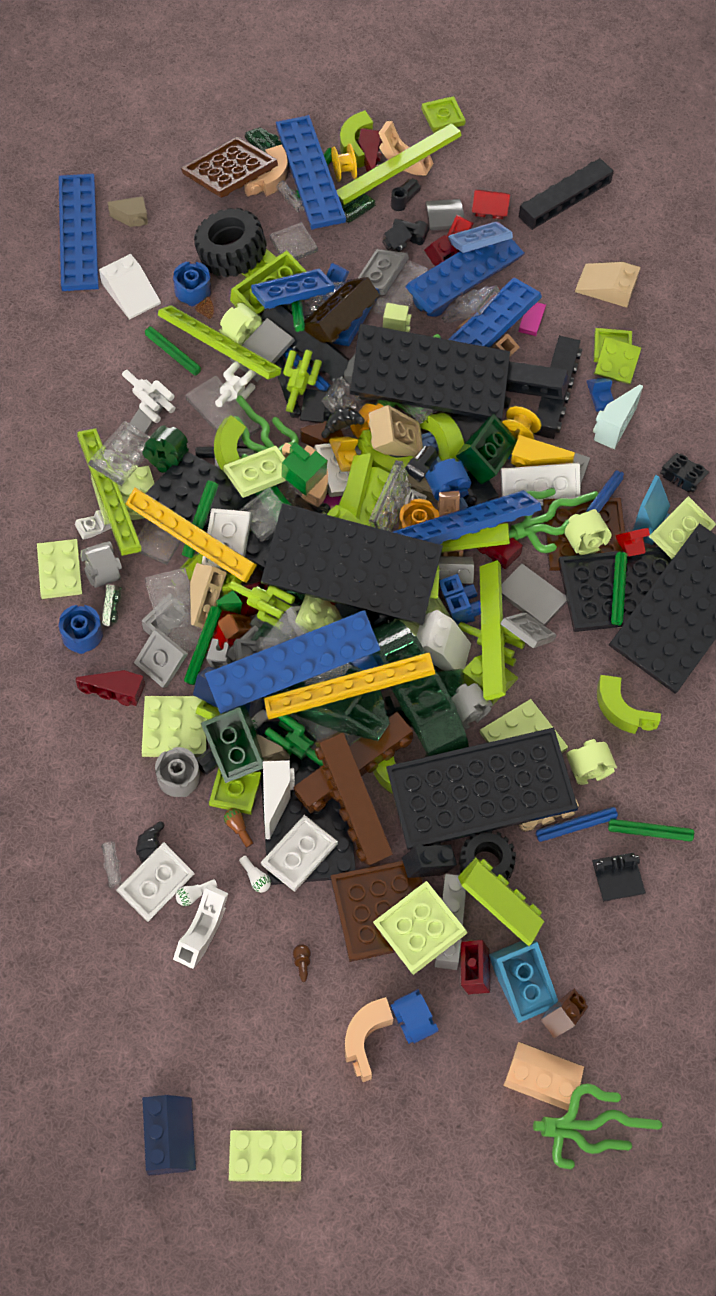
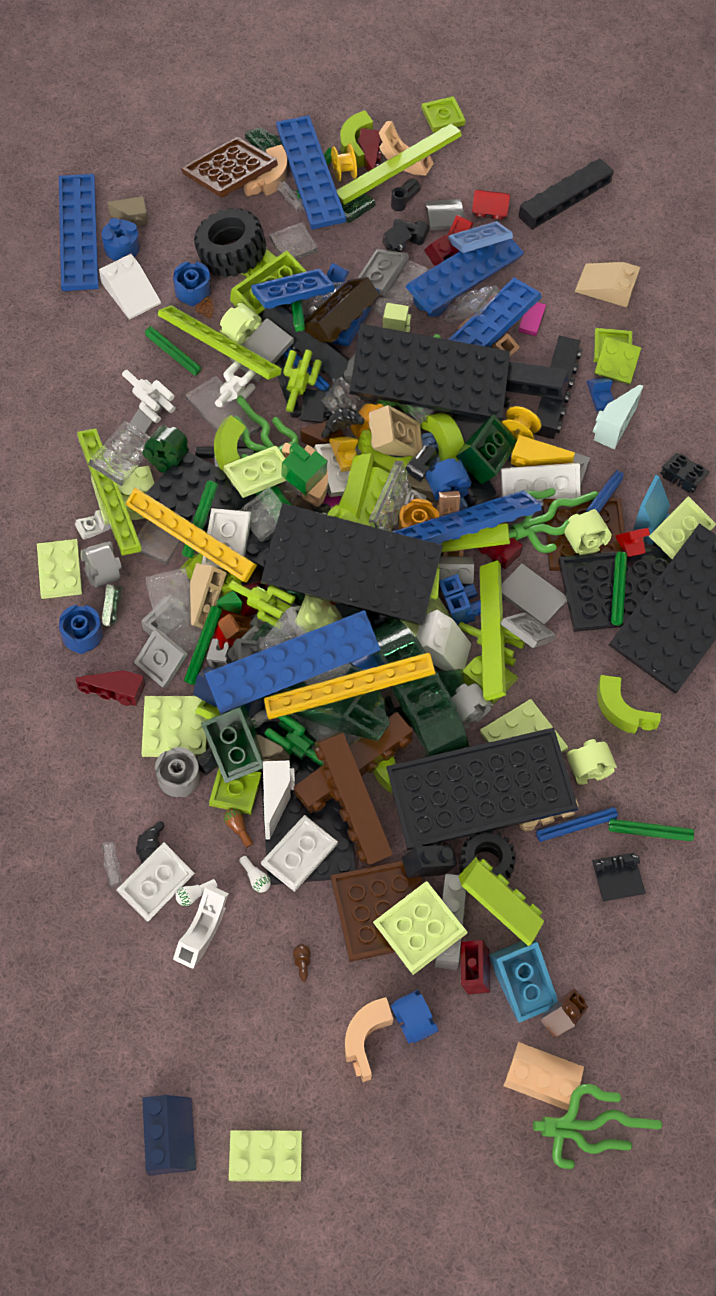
(120, 239): none -> blue brick

